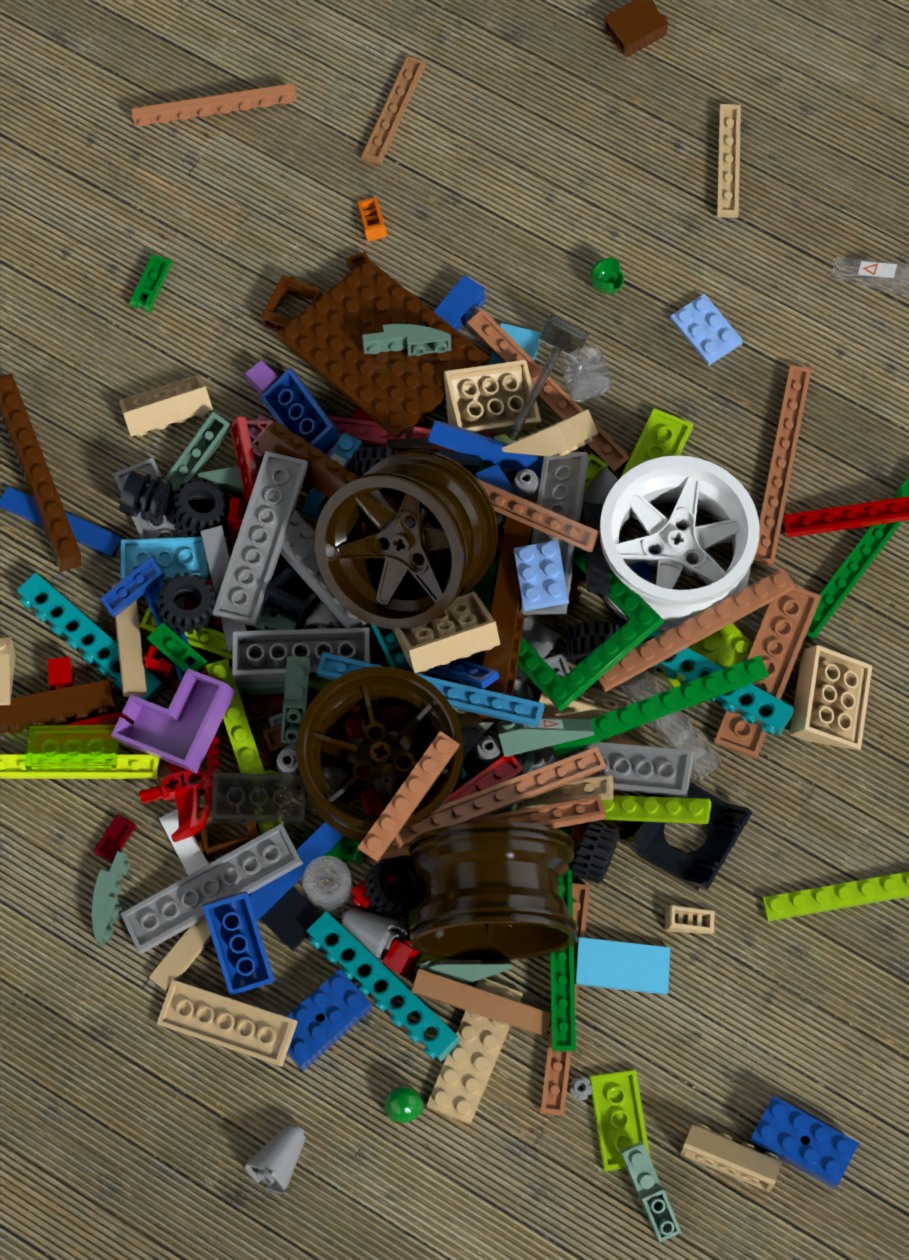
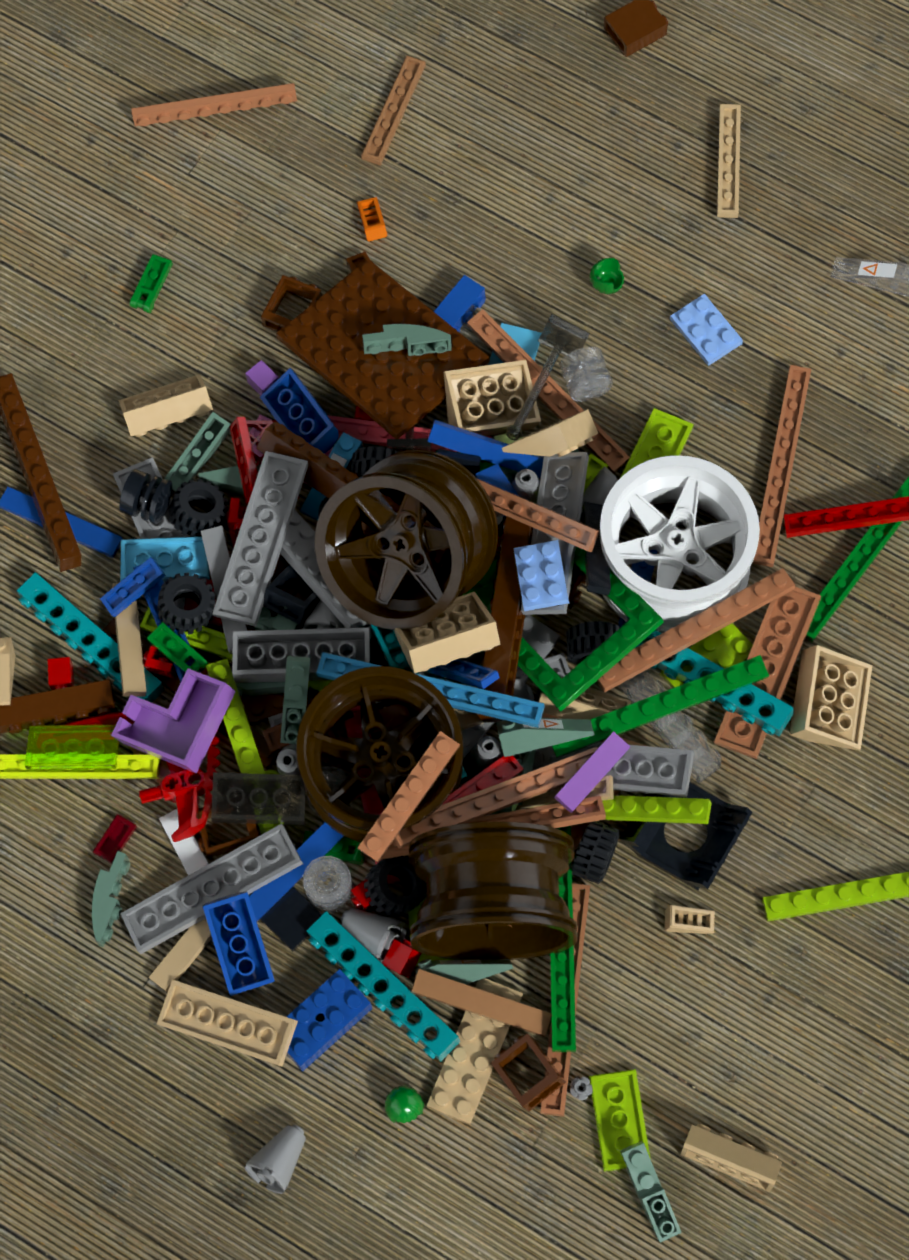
(541, 1089): none -> reddish brown window
(592, 772): none -> medium lavender tile
(622, 966): medium azure tile -> none
(821, 1159): blue brick -> none

